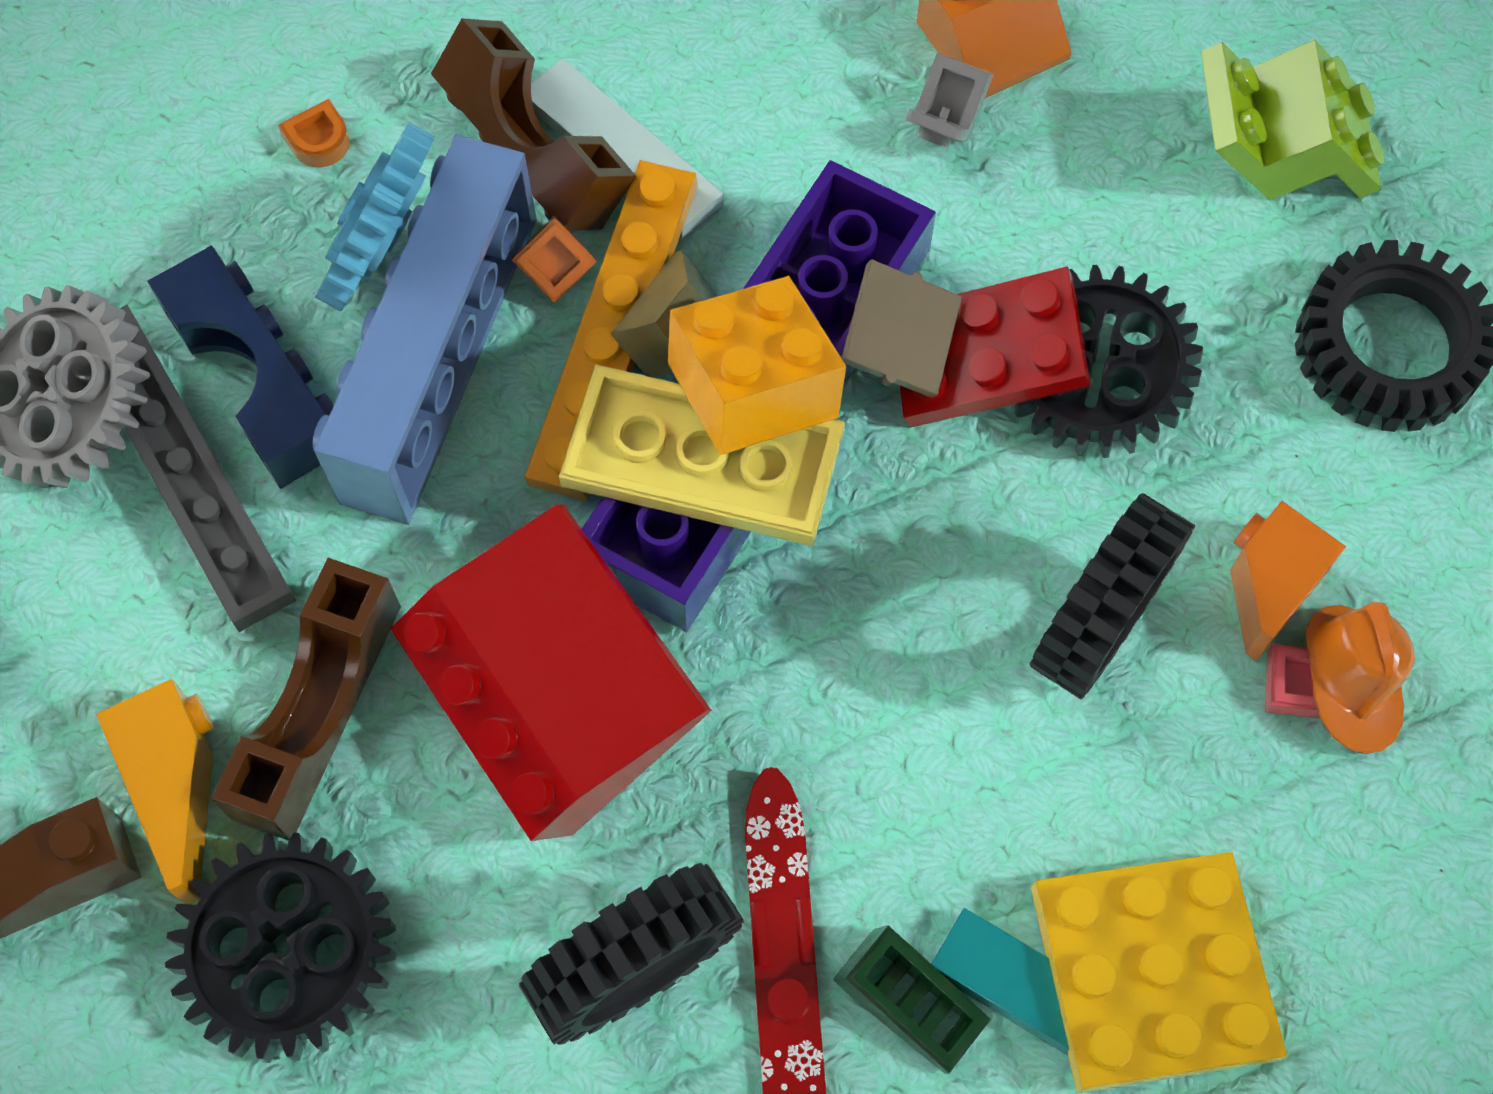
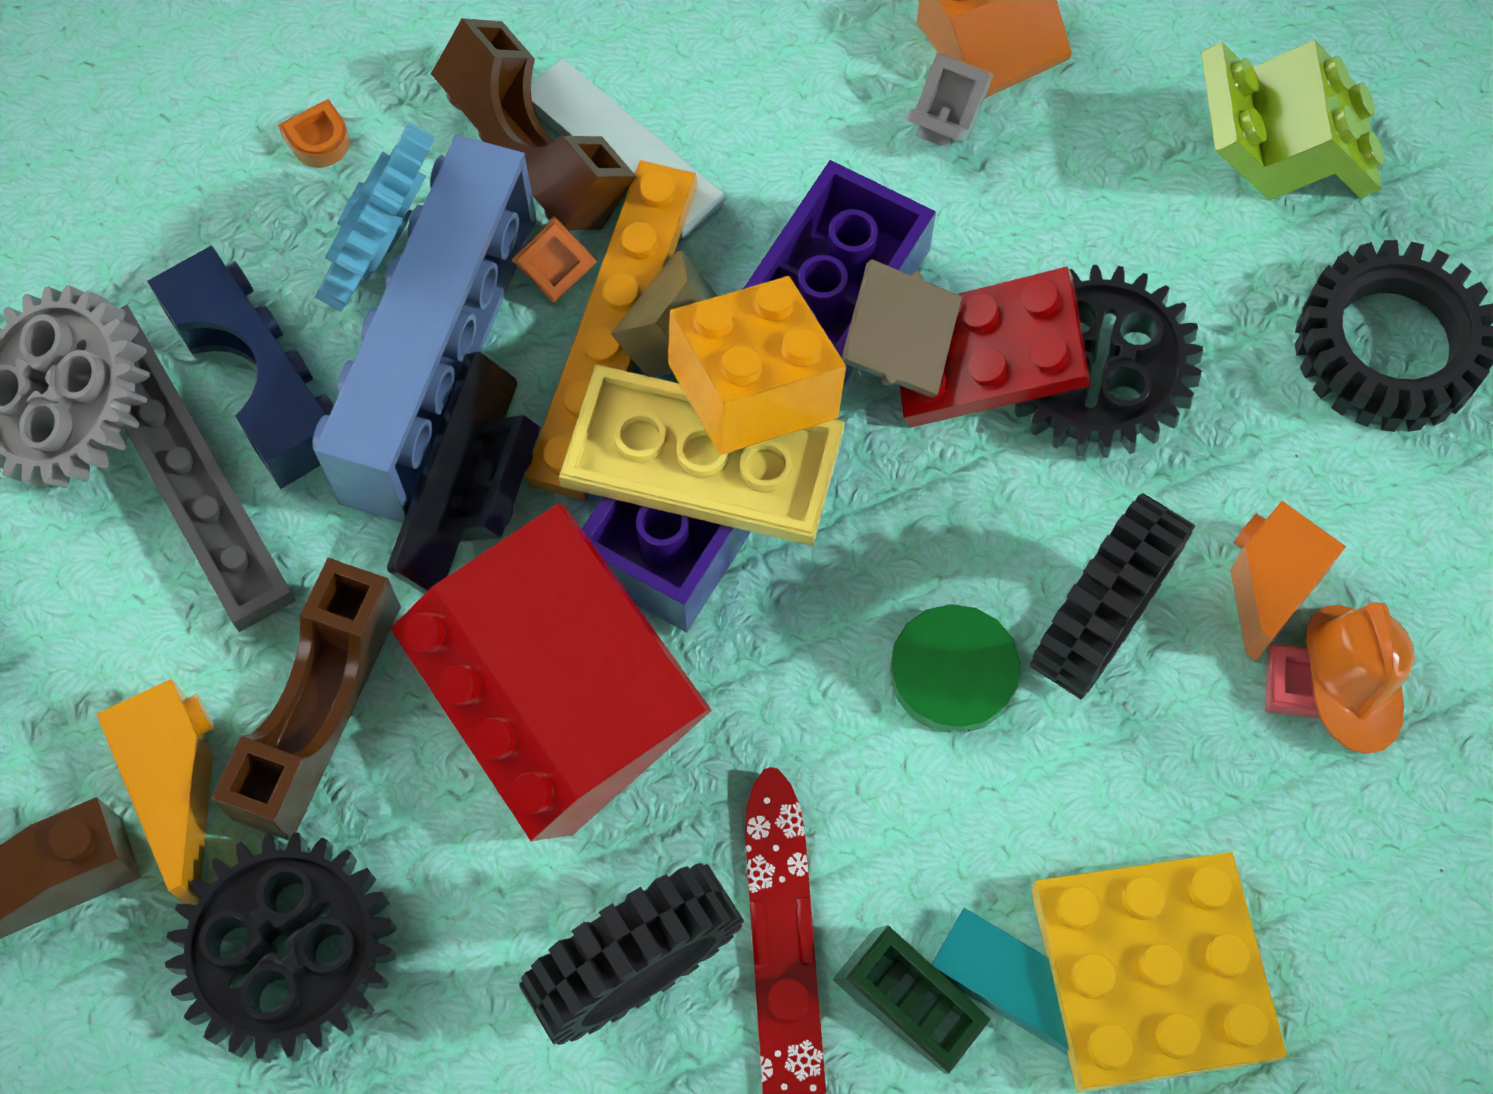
(468, 475): none -> black bracket
(954, 668): none -> green tile

